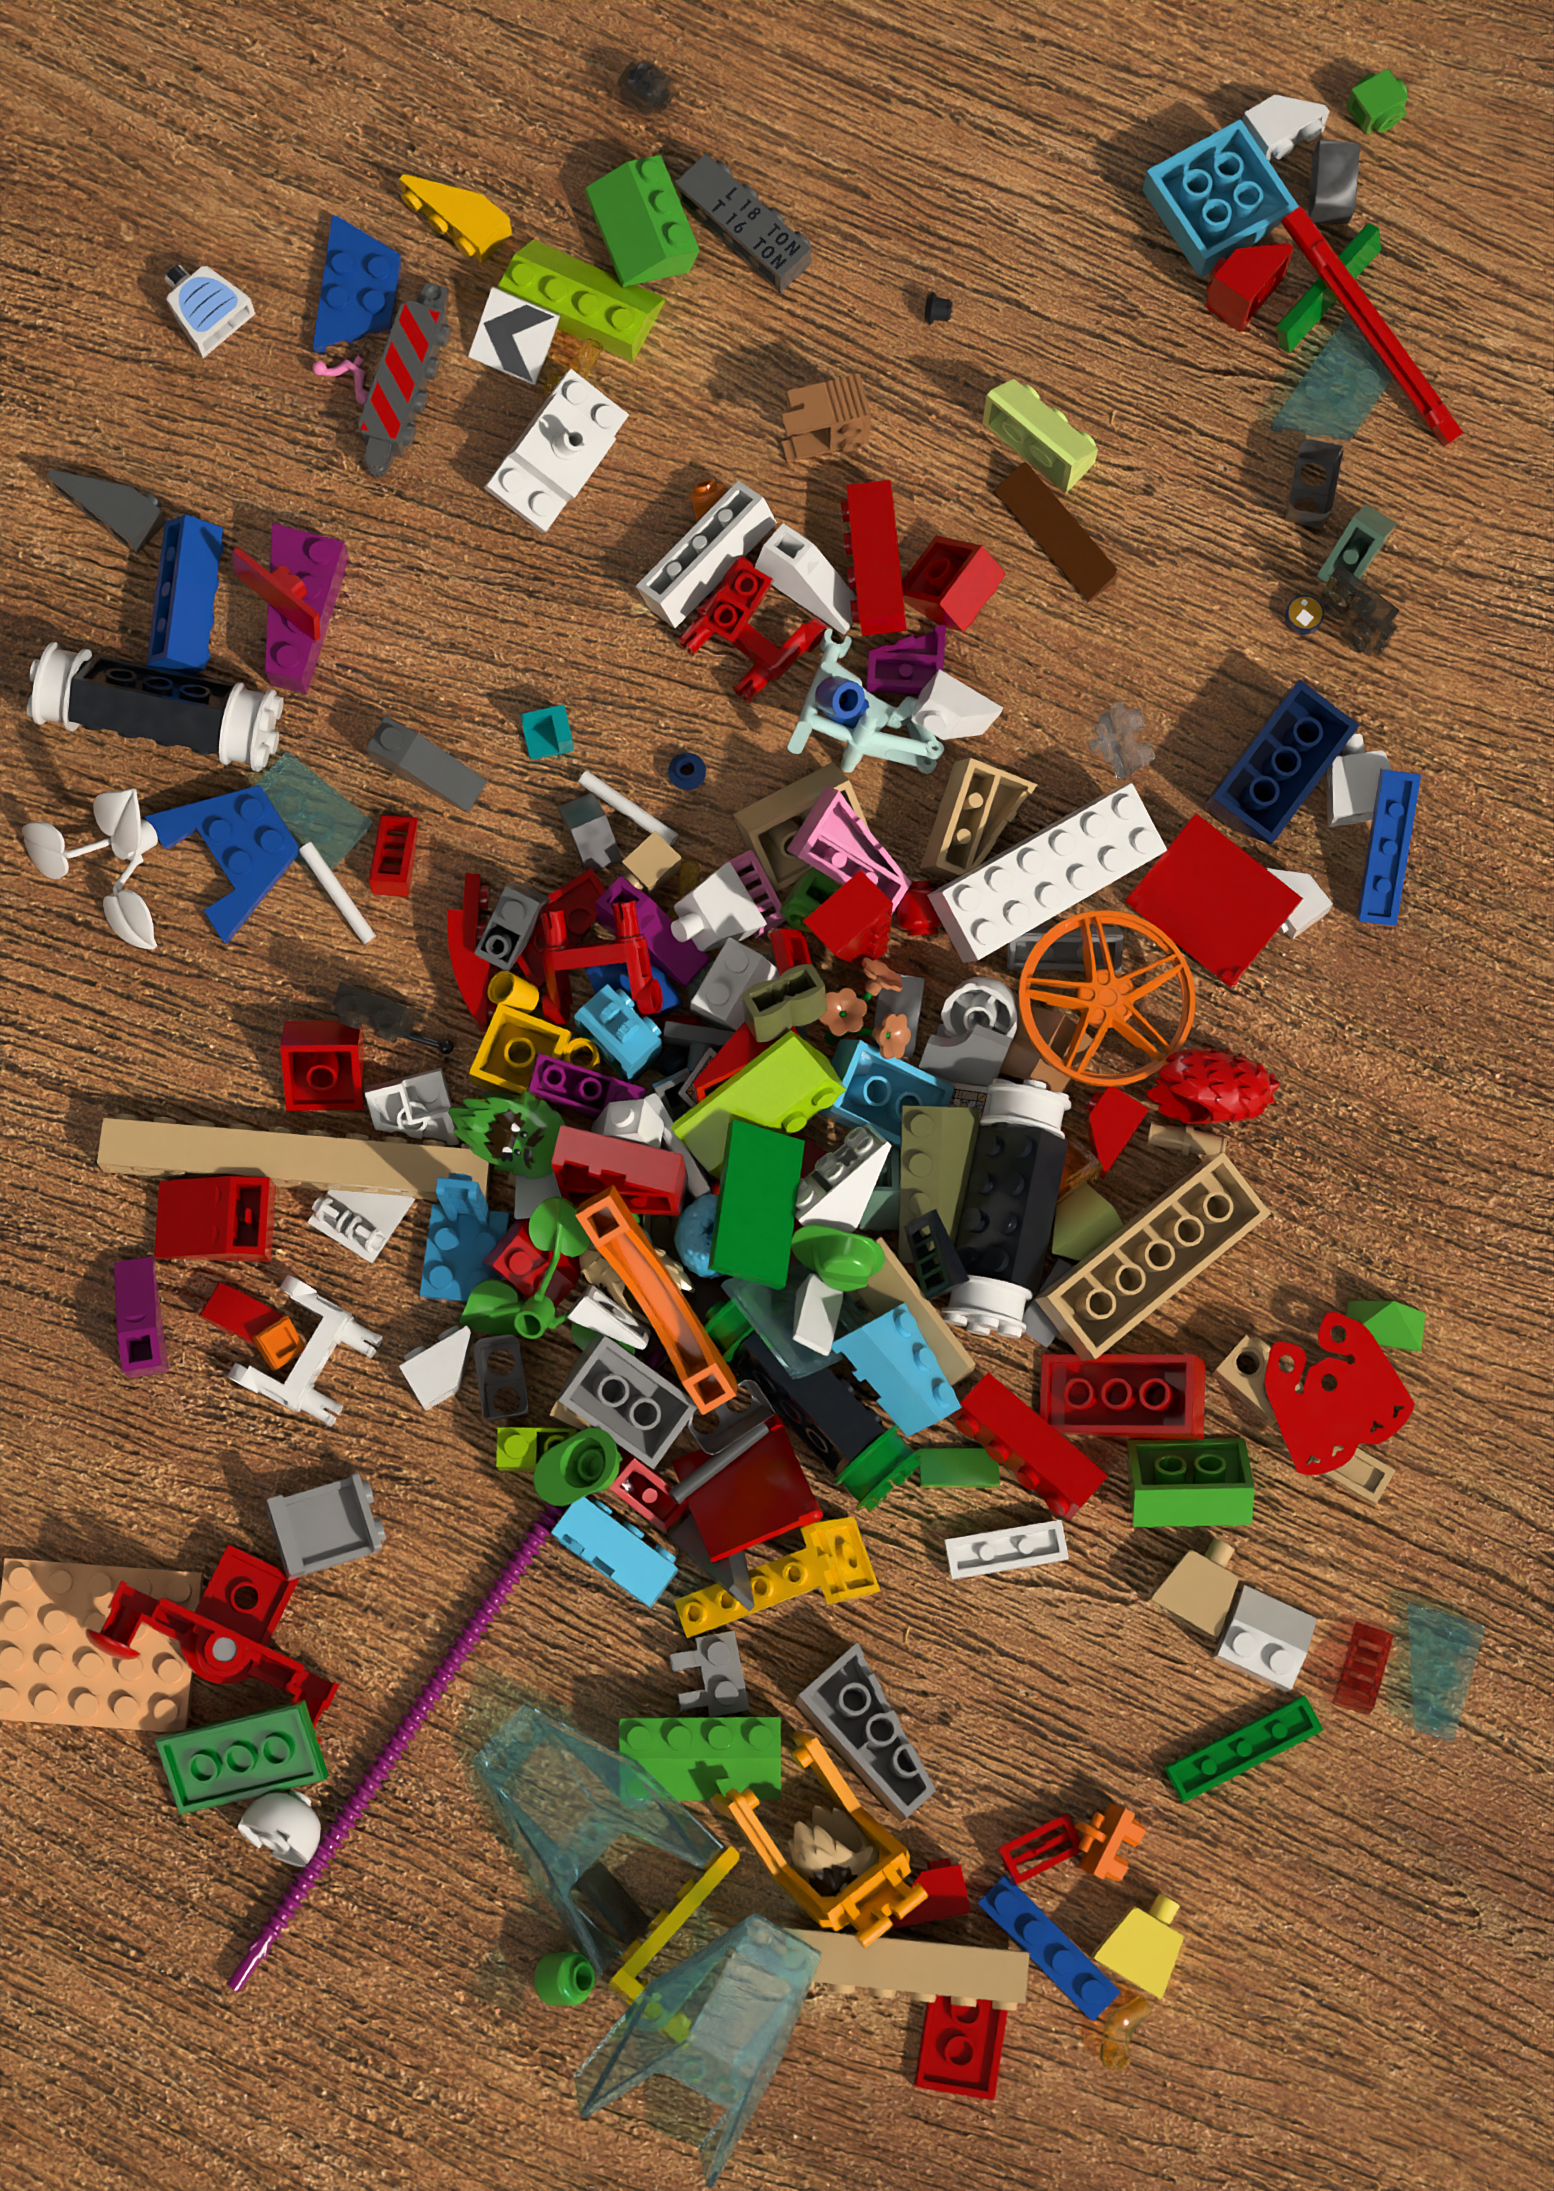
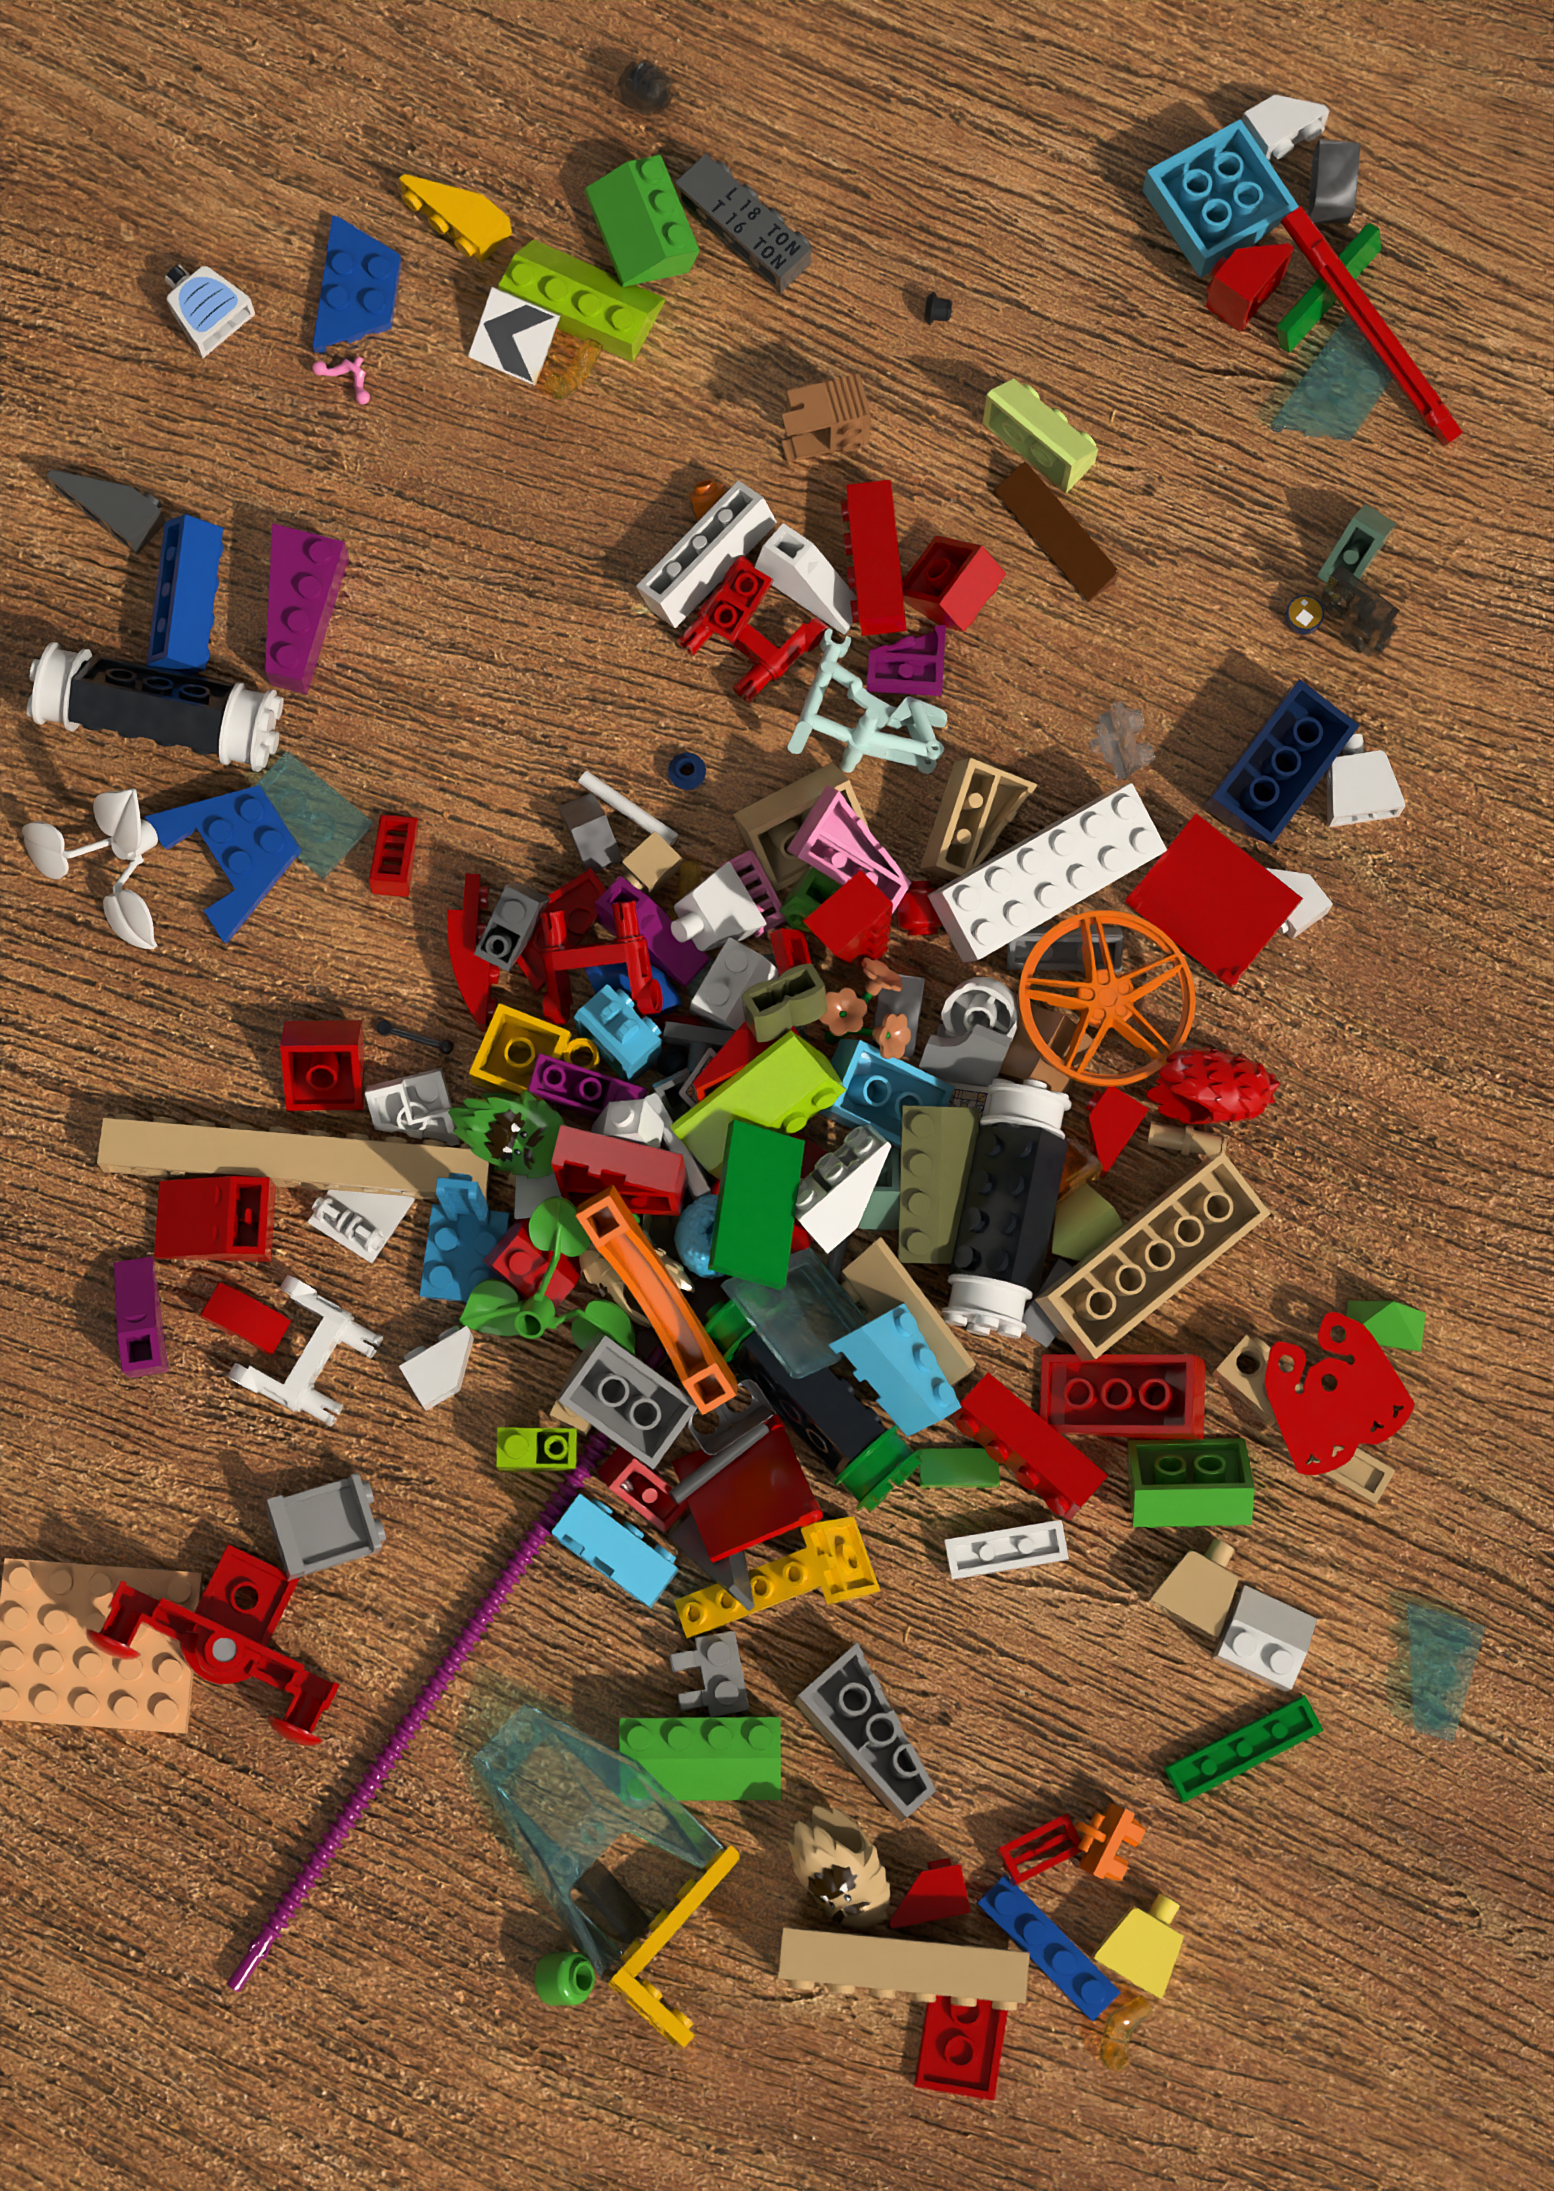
(241, 1757): green tile -> none
(279, 1343): orange tile -> none
(280, 591): red piece -> none
(283, 1825): white cylinder -> none
(337, 893): white piece -> none
(376, 1009): clear smoke plate -> none
(403, 378): dark grey hinge -> none
(424, 765): dark grey slope -> none
(495, 1382): flat silver piece -> none
(513, 992): yellow beam -> none
(547, 732): teal panel -> none
(557, 451): white brick -> none
(577, 1467): bright green piece -> none
(603, 1315): white slope -> none
(713, 2027): clear light blue windscreen -> none
(816, 1314): white slope -> none
(838, 1256): bright green piece -> none
(841, 700): blue cylinder -> none
(869, 1897): light orange piece -> none
(949, 1261): black slope -> none
(953, 709): white slope -> none
(1325, 455): flat silver piece -> none
(1352, 1700): clear red slope -> none
(1378, 102): bright green brick -> none
(1388, 847): blue plate -> none

